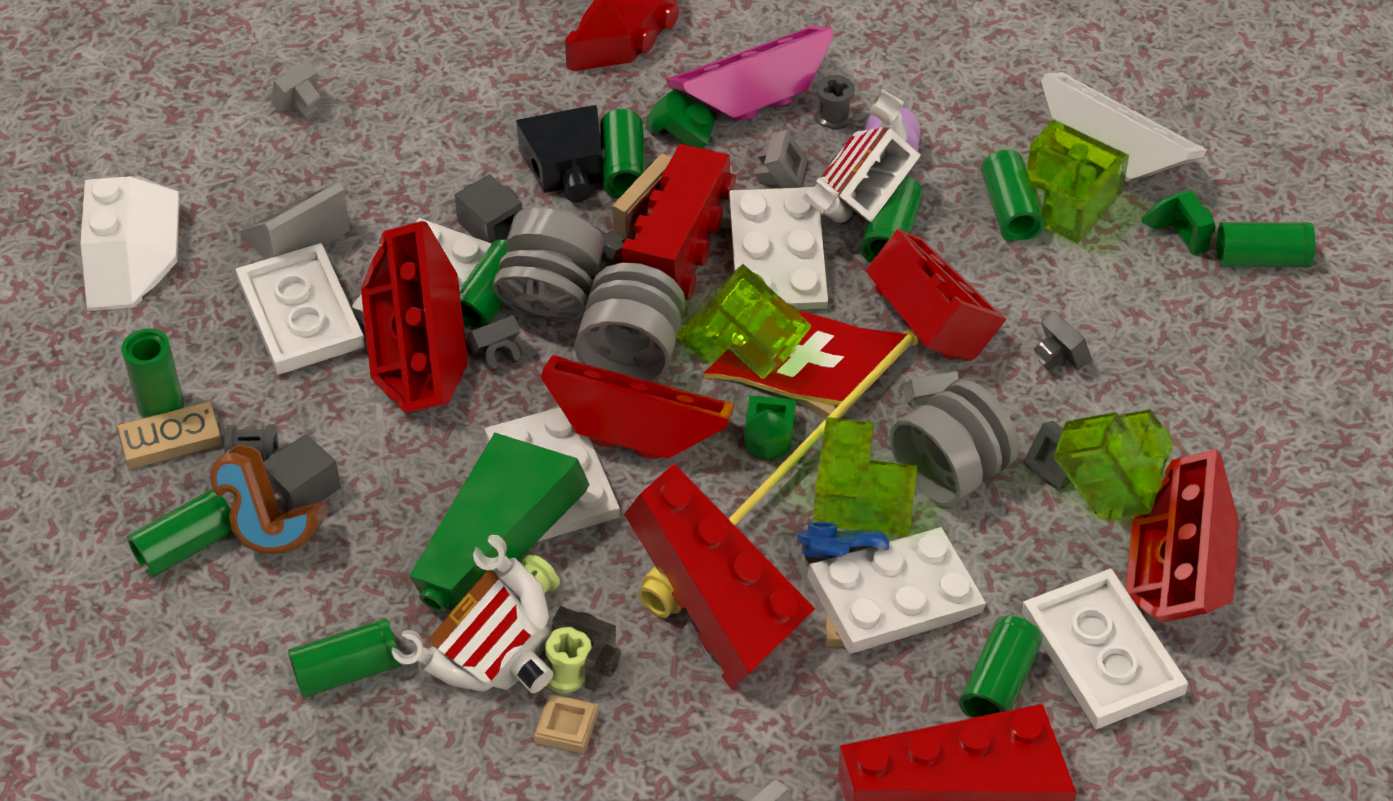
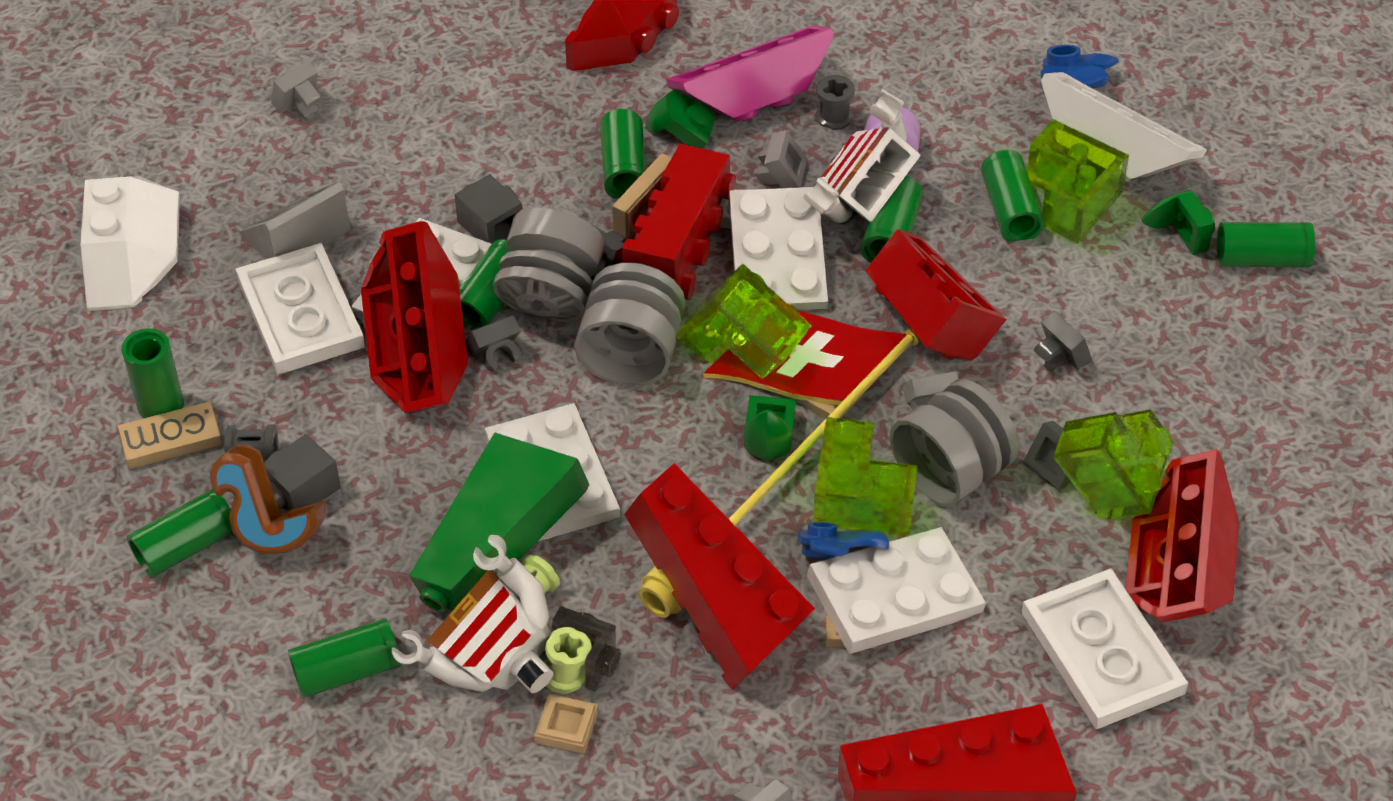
(563, 150): black torso -> none
(632, 411): red wedge -> none
(1001, 667): green pin -> none
(1083, 68): none -> blue plate

